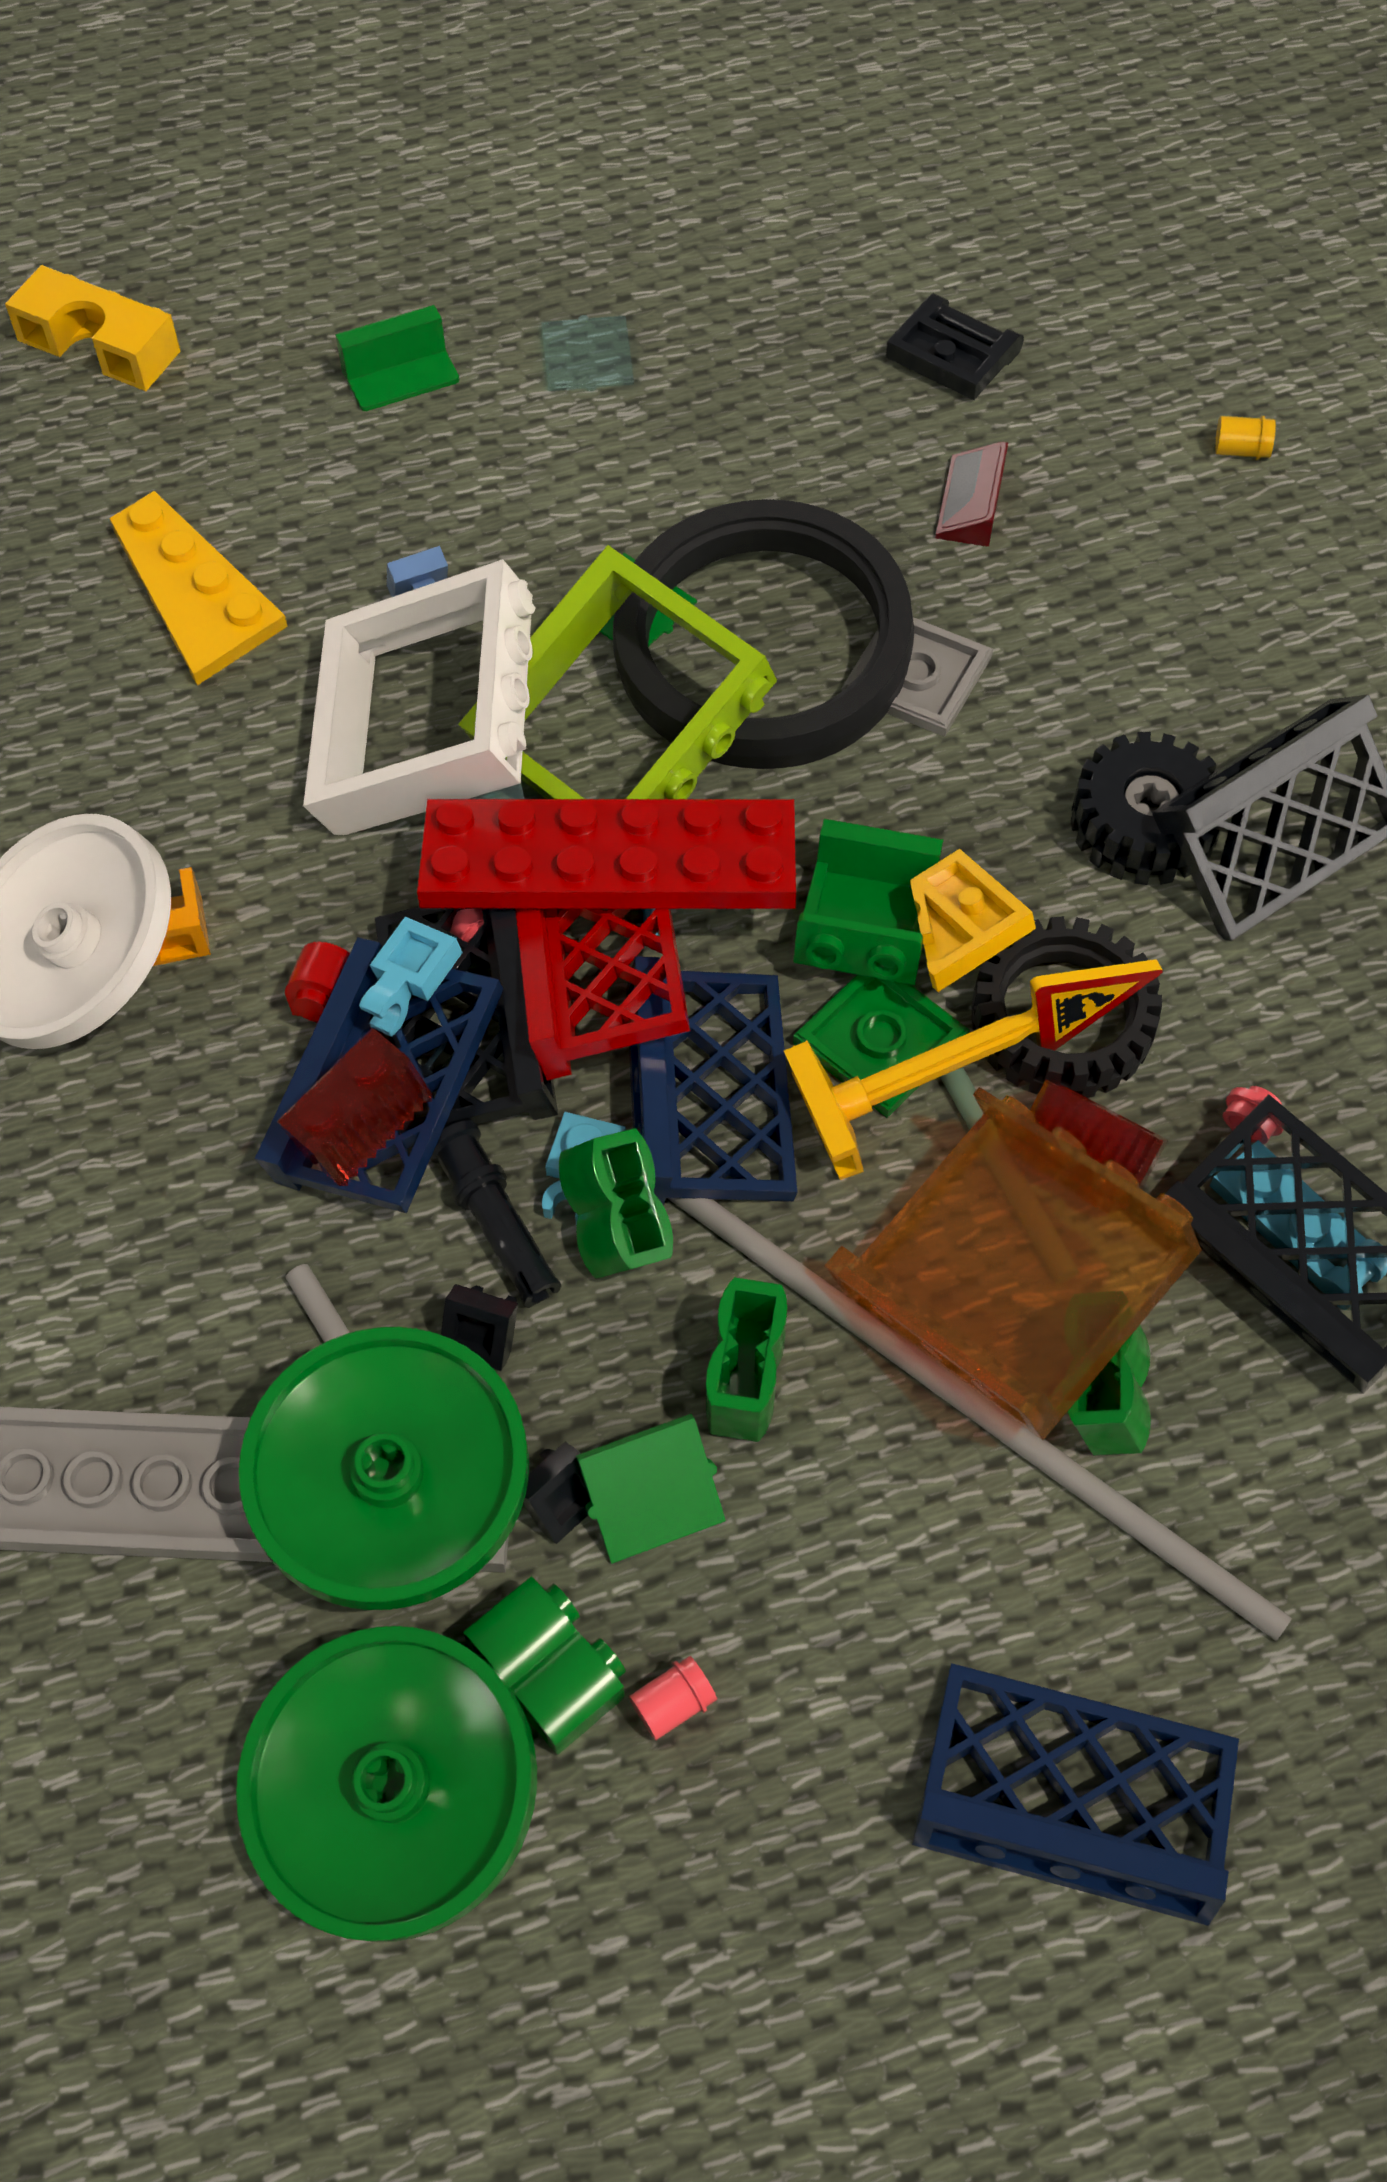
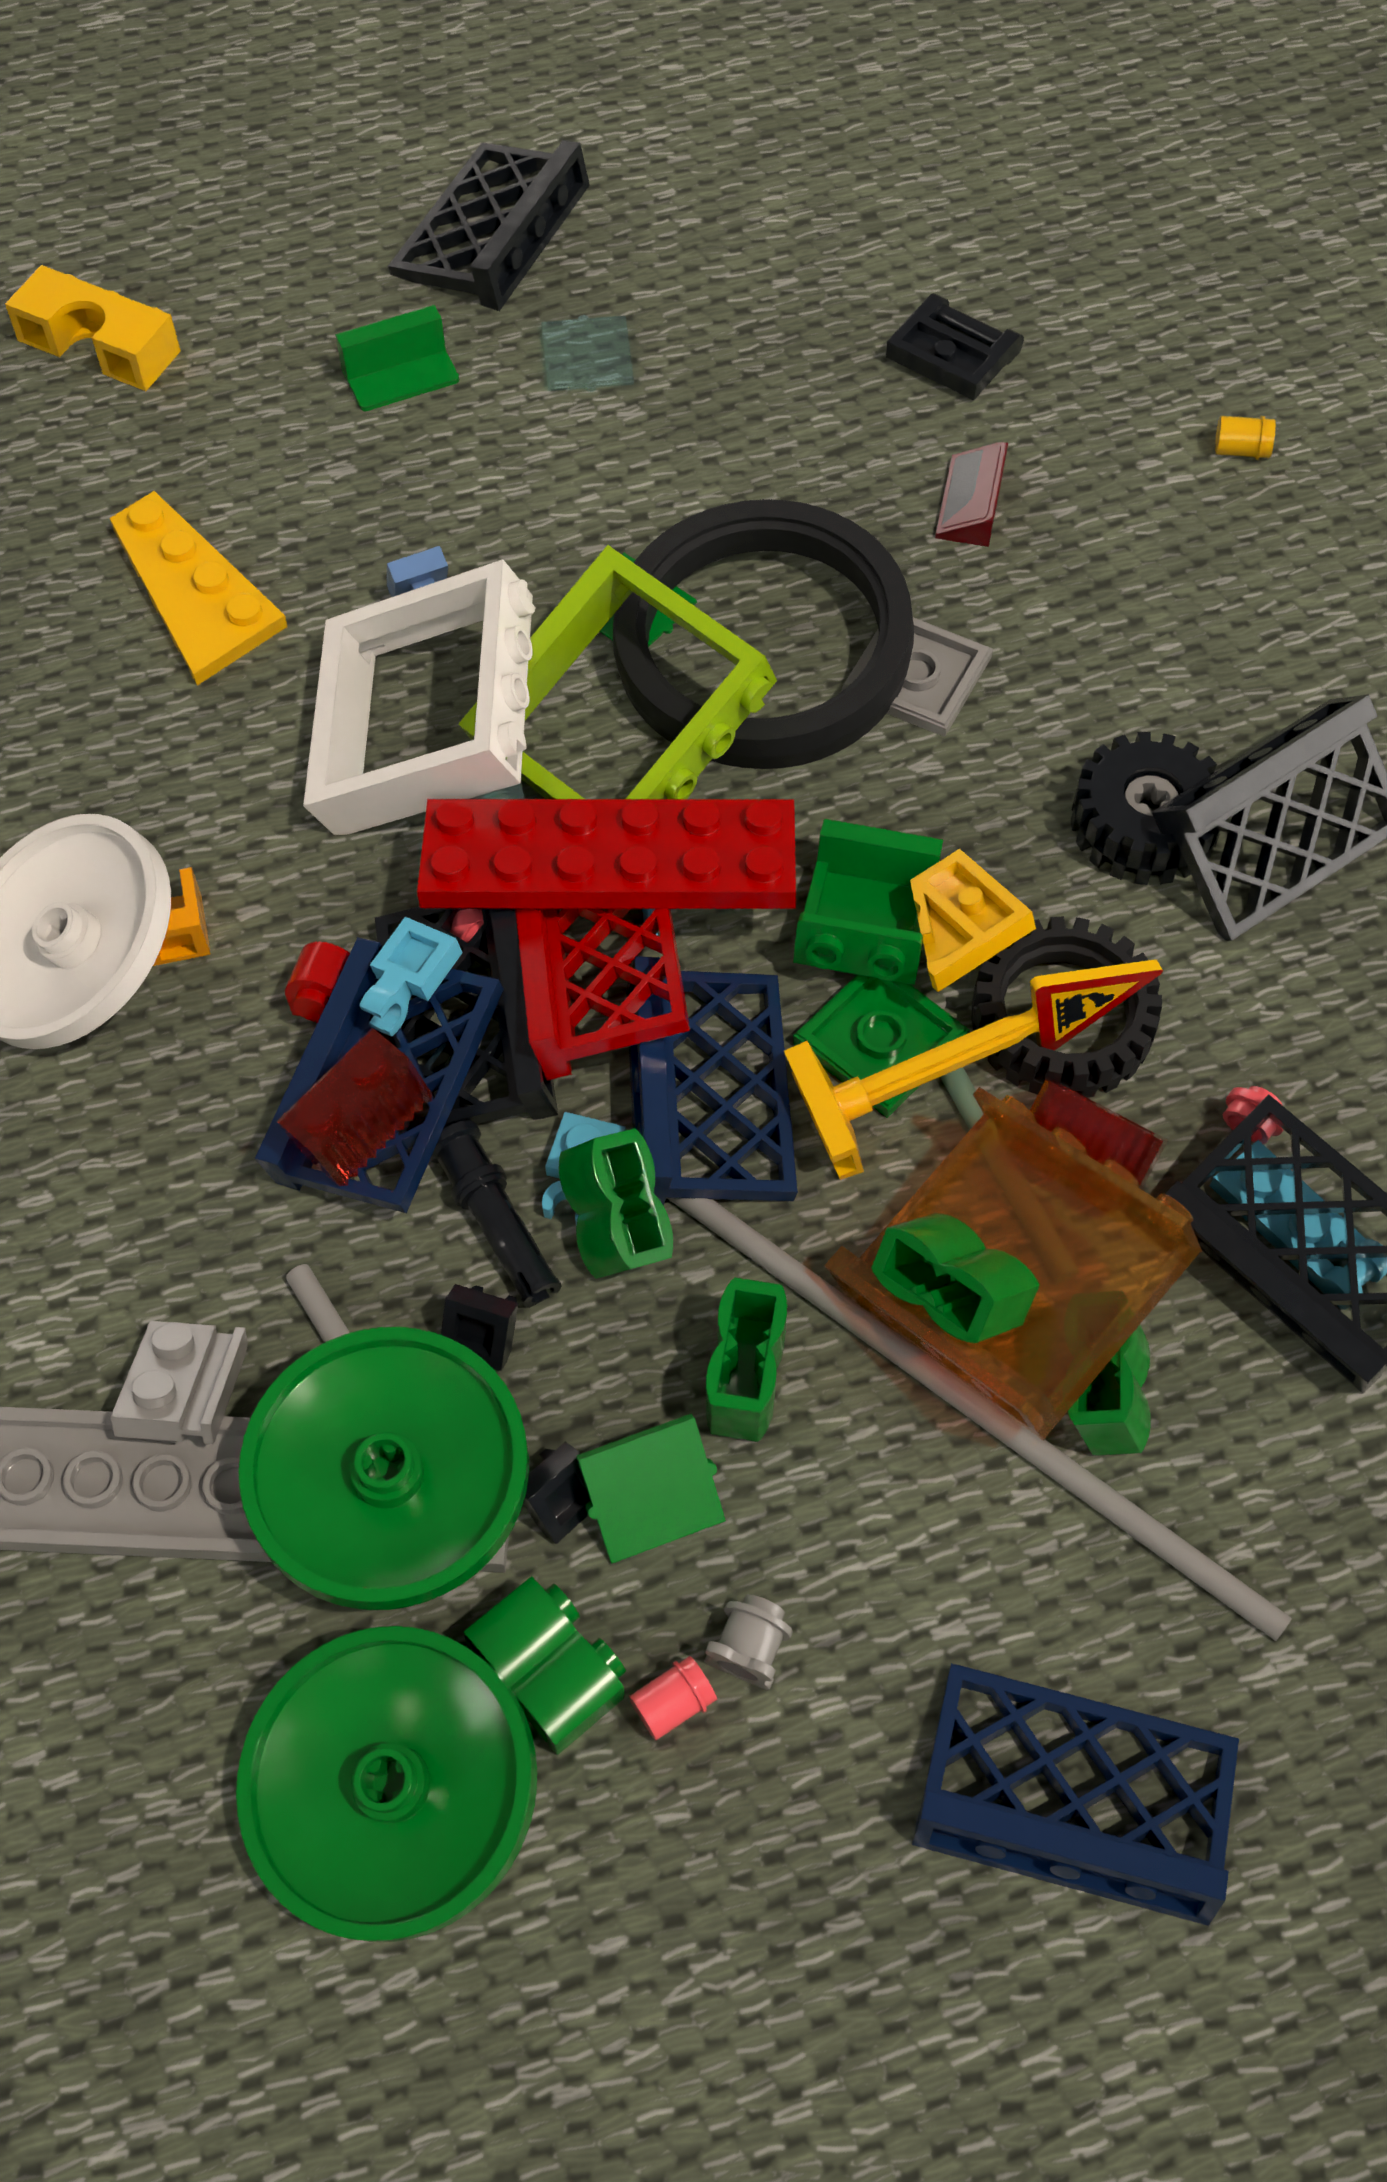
(179, 1382): none -> light grey plate
(520, 230): none -> black fence
(750, 1640): none -> light grey brick
(955, 1277): none -> green brick

